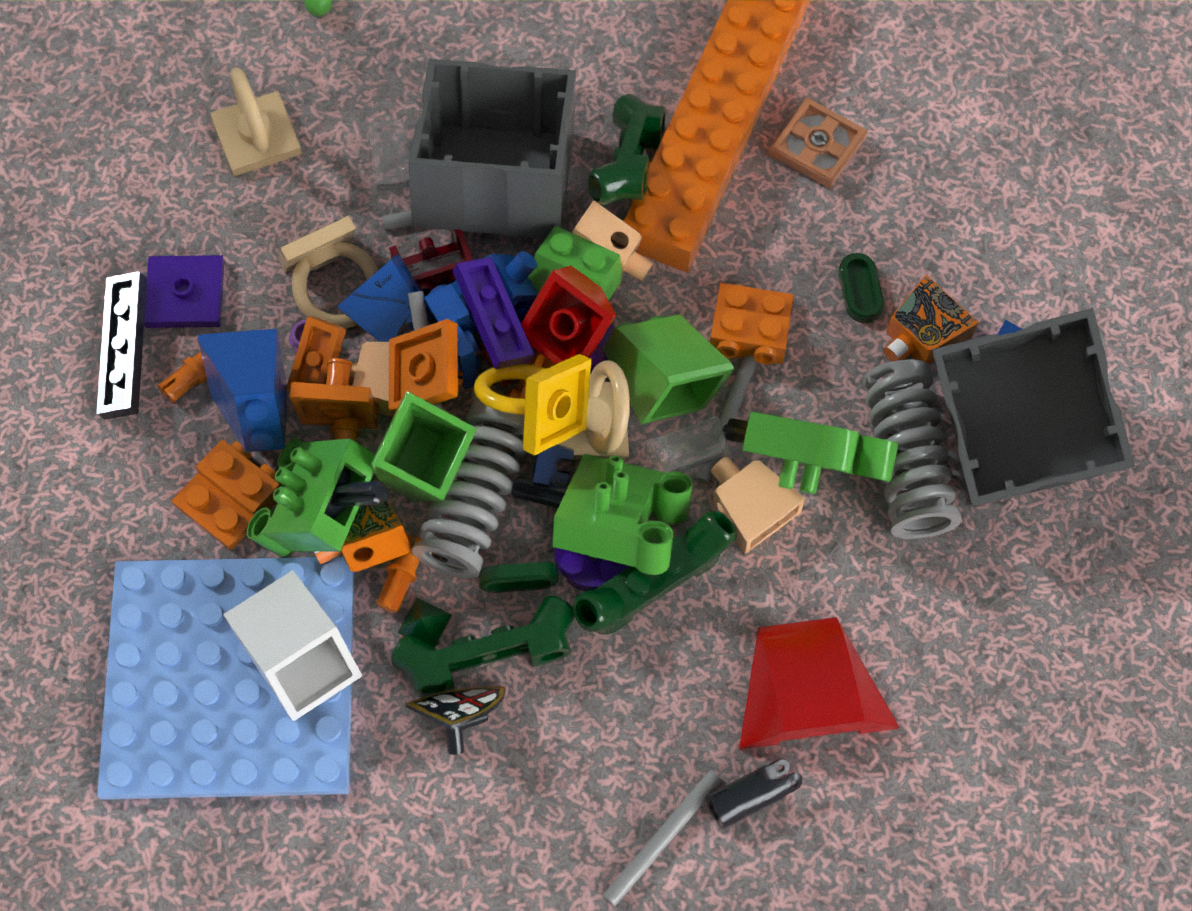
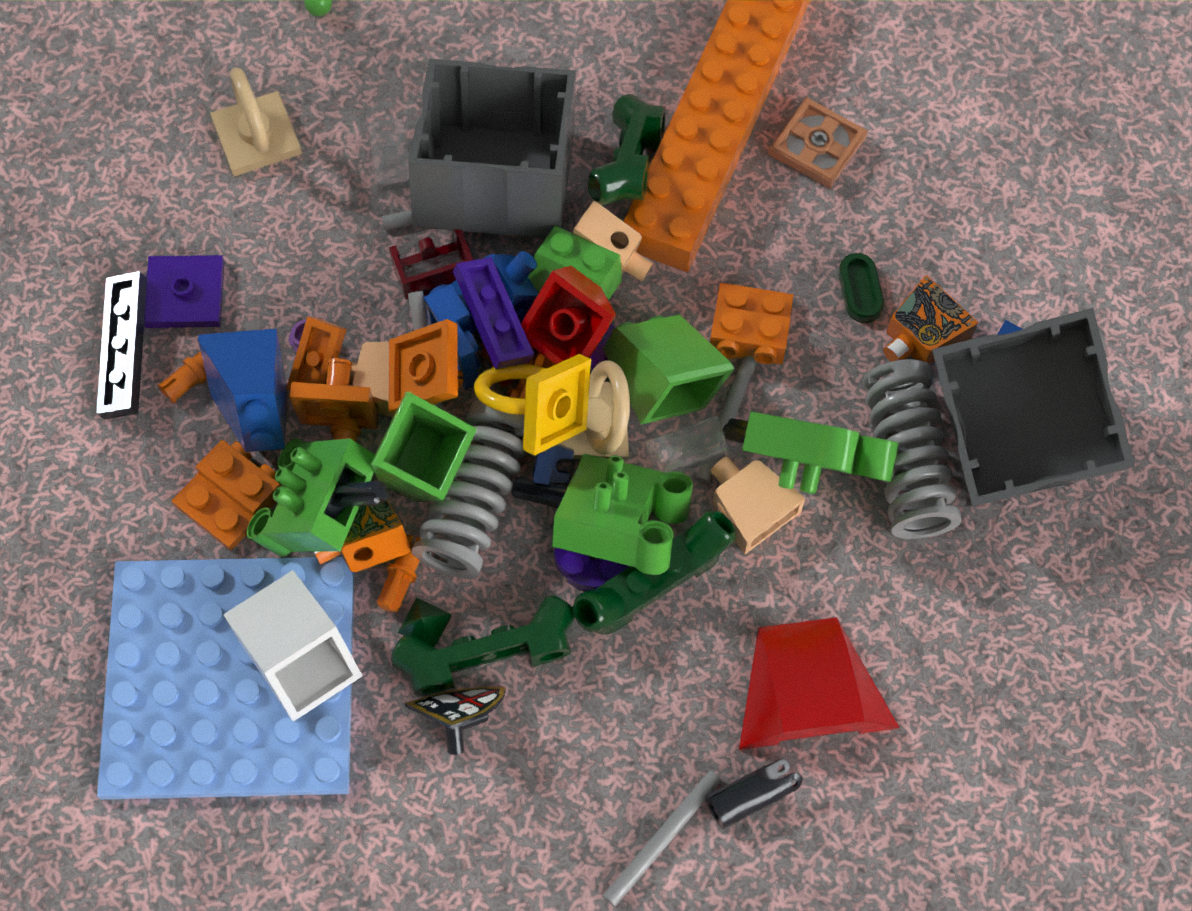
(316, 252): tan tile -> none
(383, 301): blue torso -> none
(518, 577): dark green tile -> none

